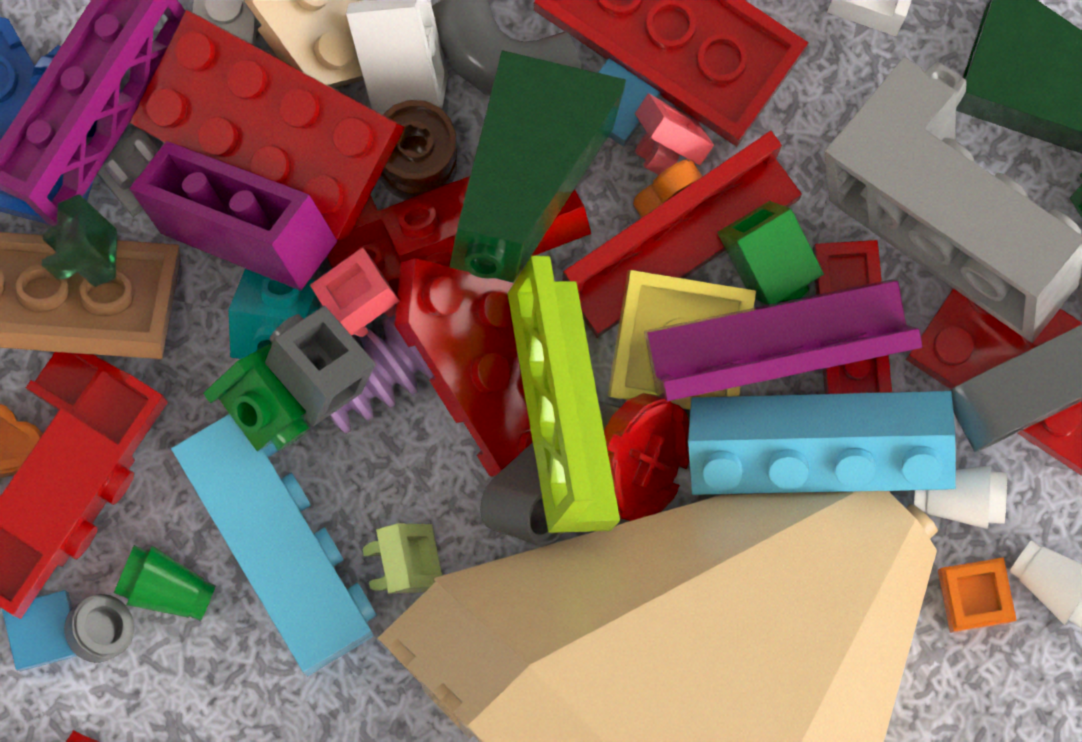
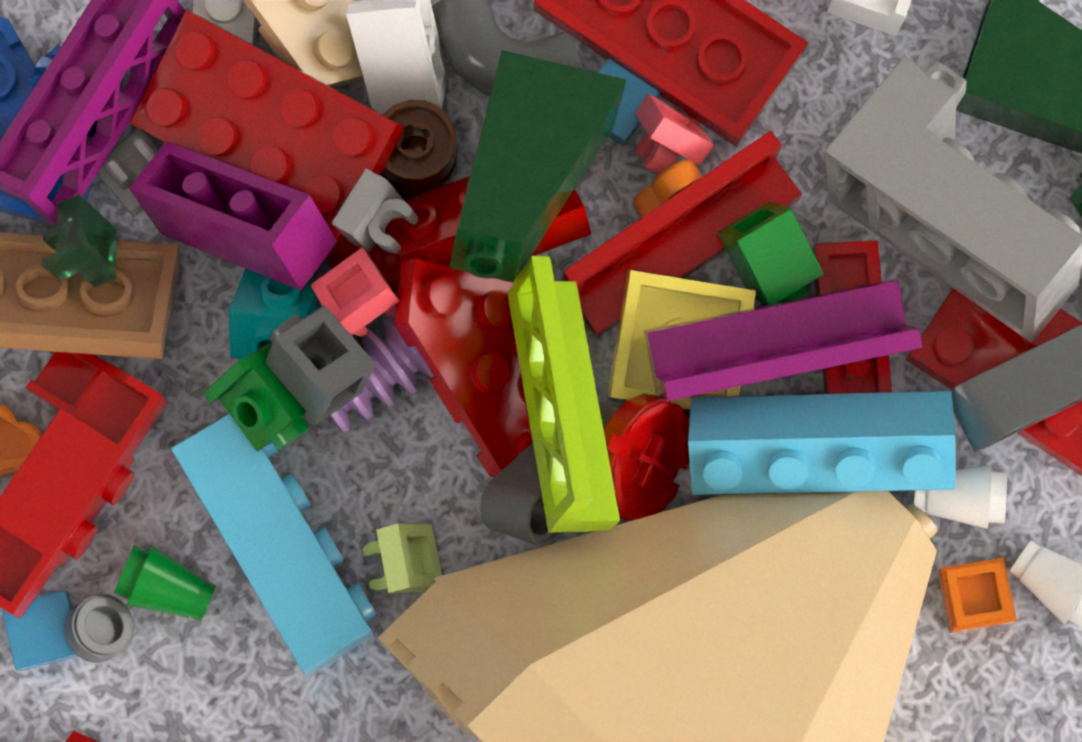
(369, 211): none -> light grey tile

